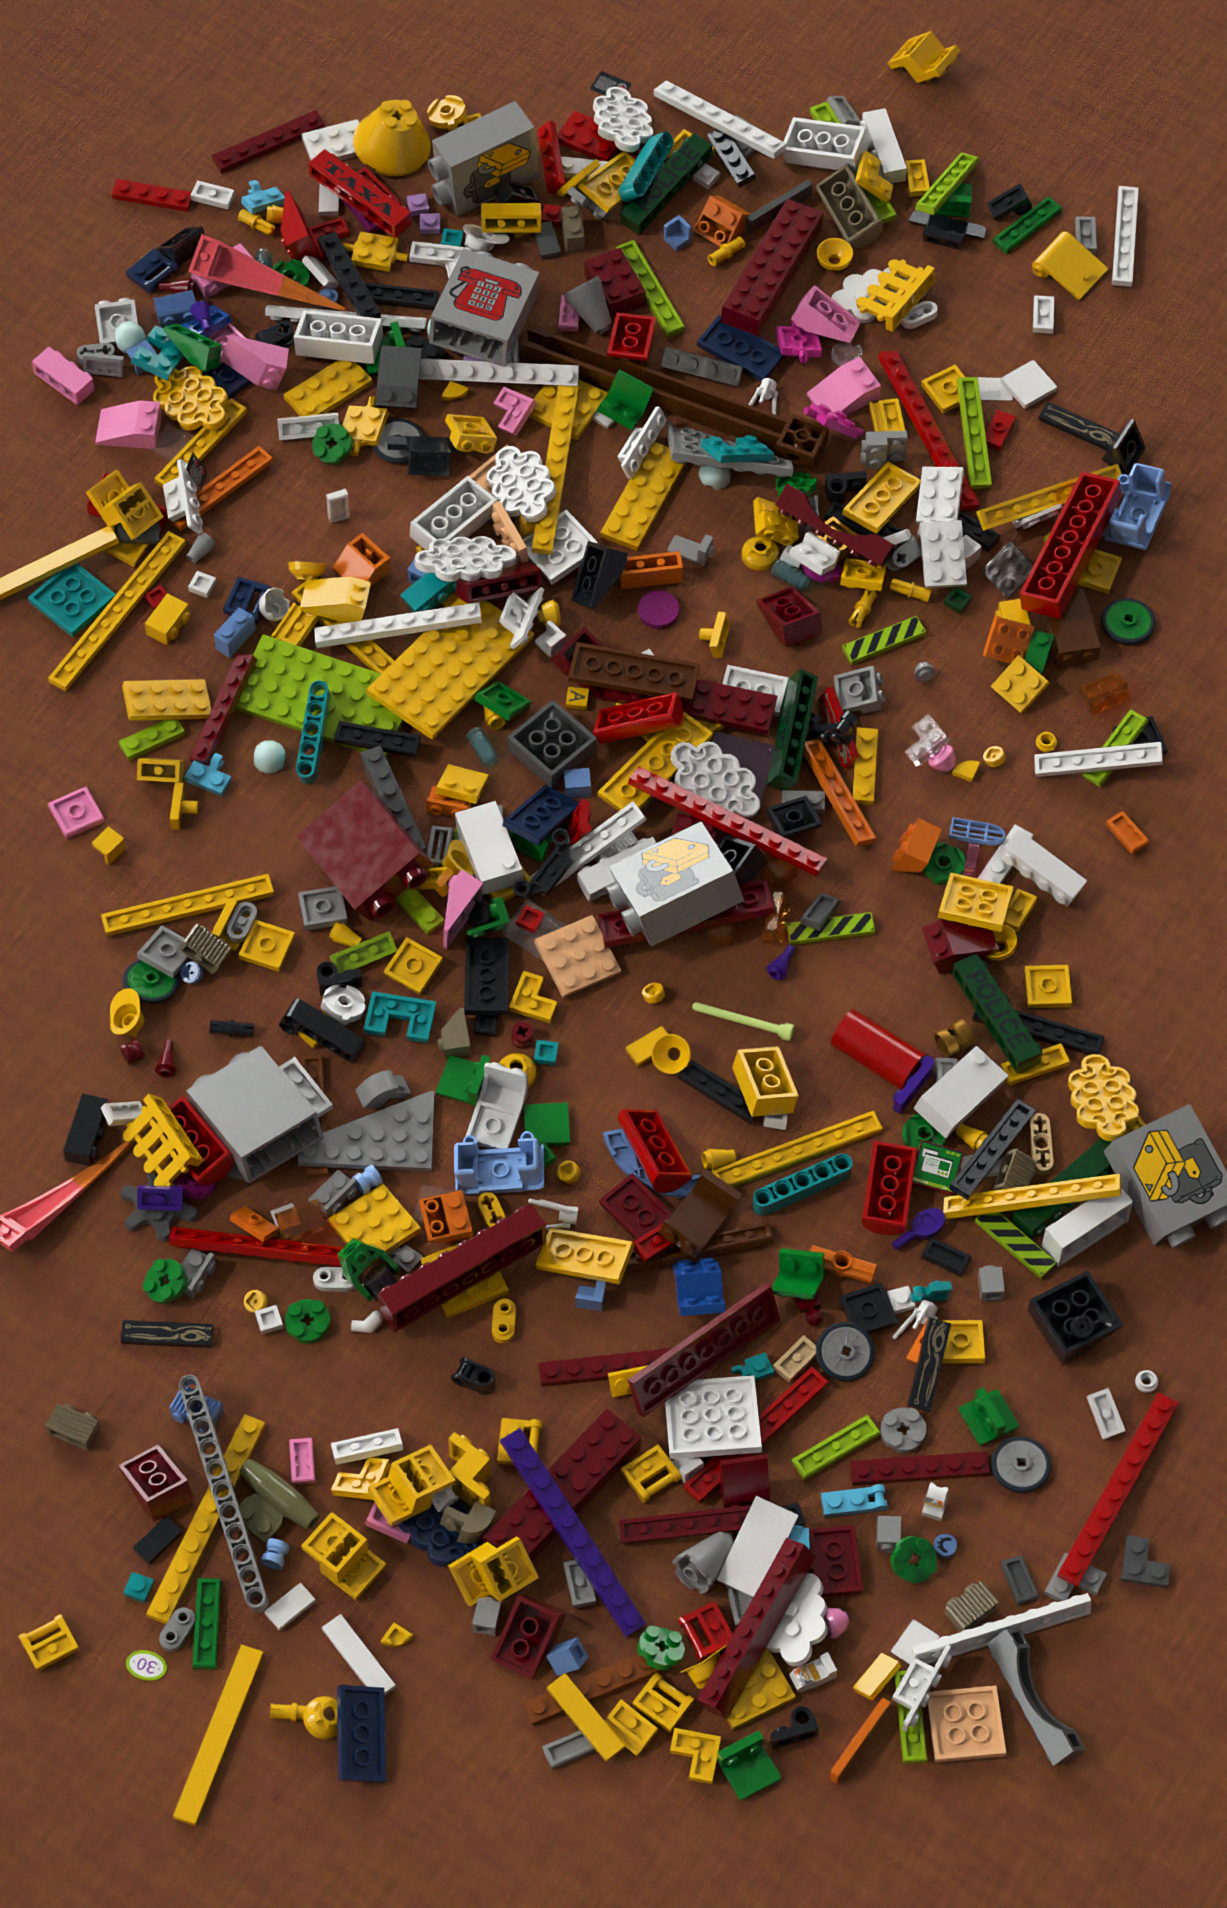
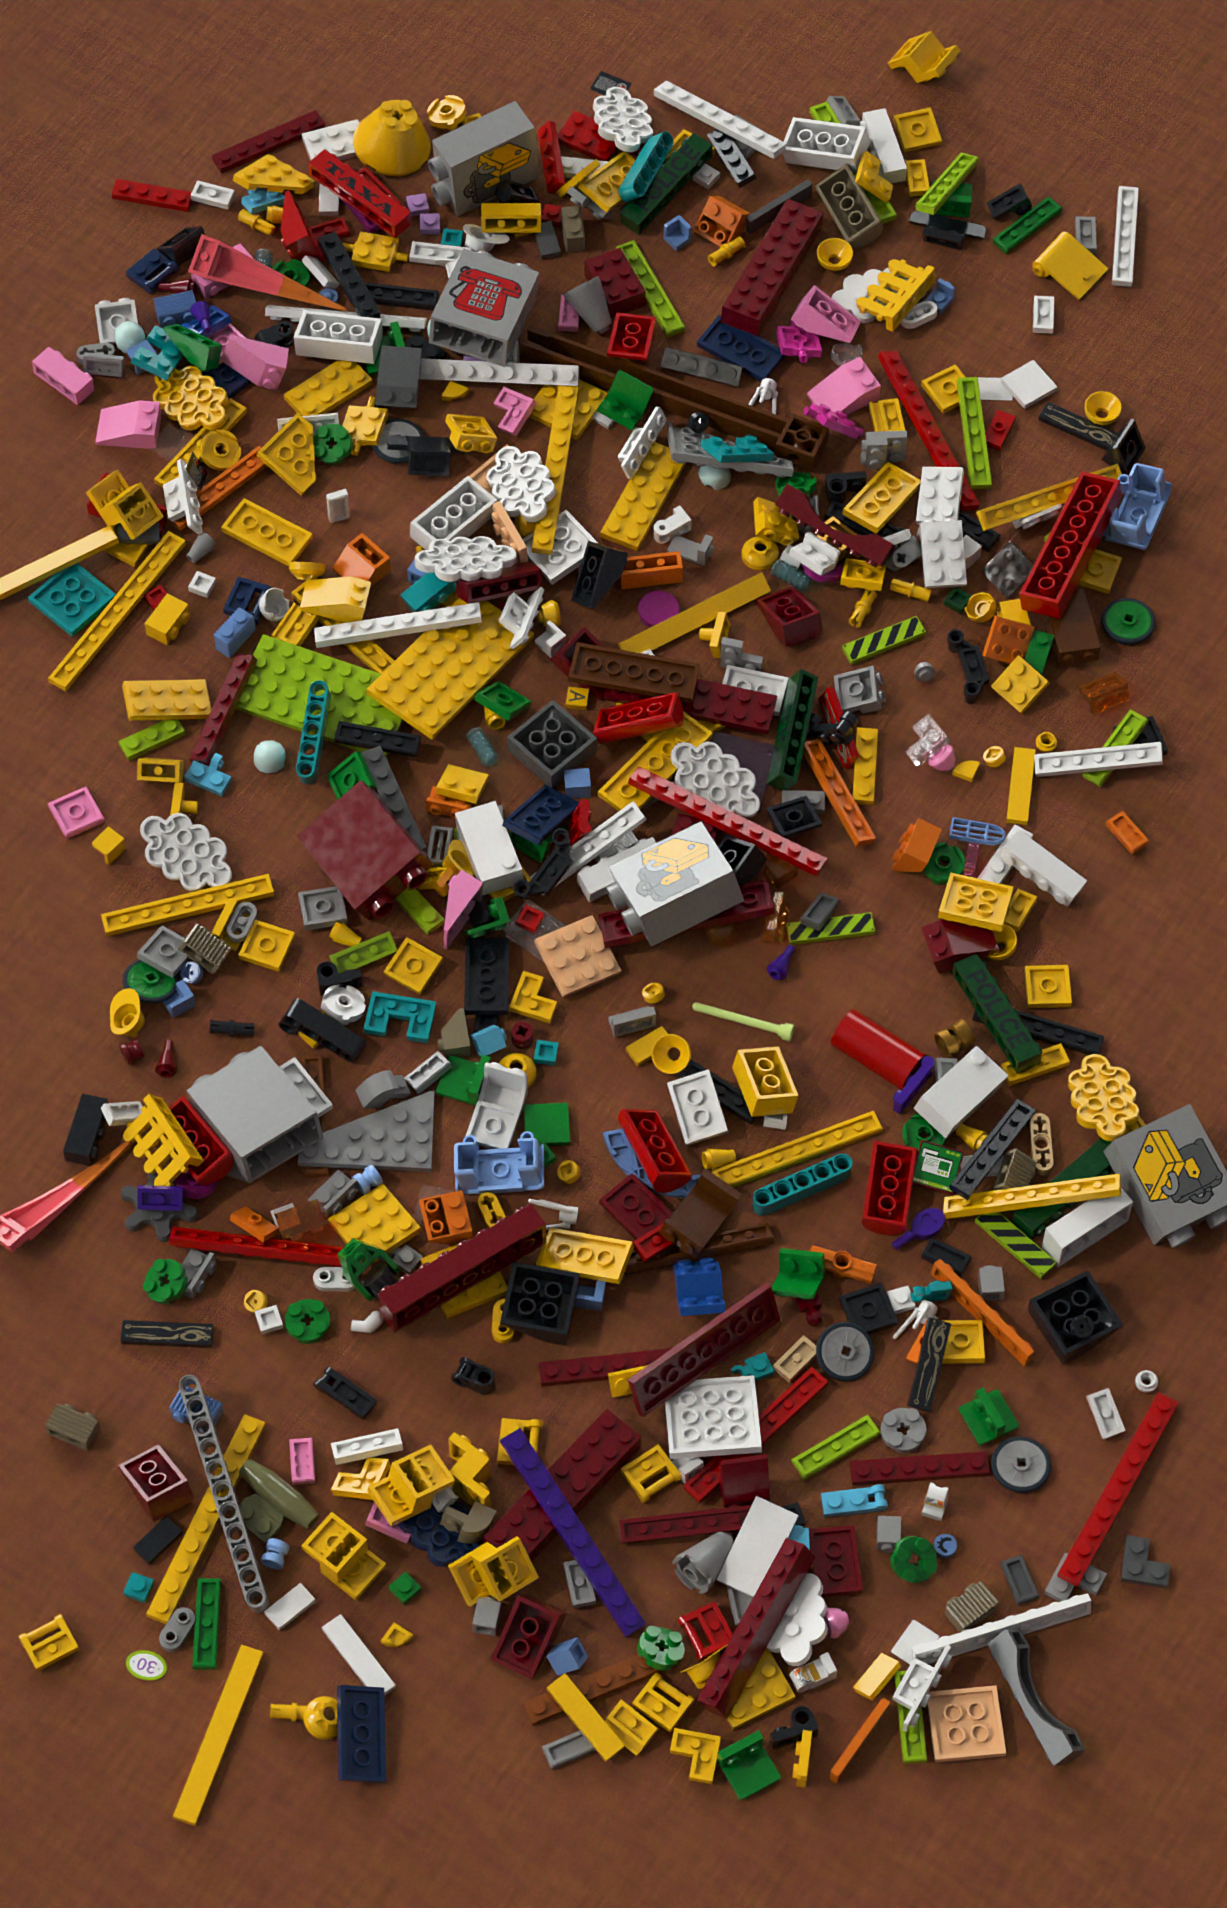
(181, 1000): none -> medium blue panel
(185, 852): none -> white plate
(230, 446): none -> yellow plate
(266, 532): none -> yellow plate
(274, 175): none -> yellow plate
(292, 454): none -> yellow plate
(346, 1393): none -> black plate
(349, 774): none -> green plate
(404, 1588): none -> green plate
(428, 1072): none -> light grey plate
(489, 1040): none -> medium azure brick
(540, 1302): none -> black slope
(632, 1021): none -> light grey bracket
(676, 524): none -> white leg
(697, 615): none -> yellow tile
(697, 1107): none -> white plate
(698, 422): none -> black tile
(733, 655): none -> light grey plate
(803, 1750): none -> yellow plate
(917, 129): none -> yellow plate
(942, 295): none -> medium blue bracket
(971, 664): none -> black plate
(980, 1310): none -> orange plate
(981, 607): none -> yellow hair
(1020, 786): none -> yellow tile
(1104, 402): none -> yellow piece

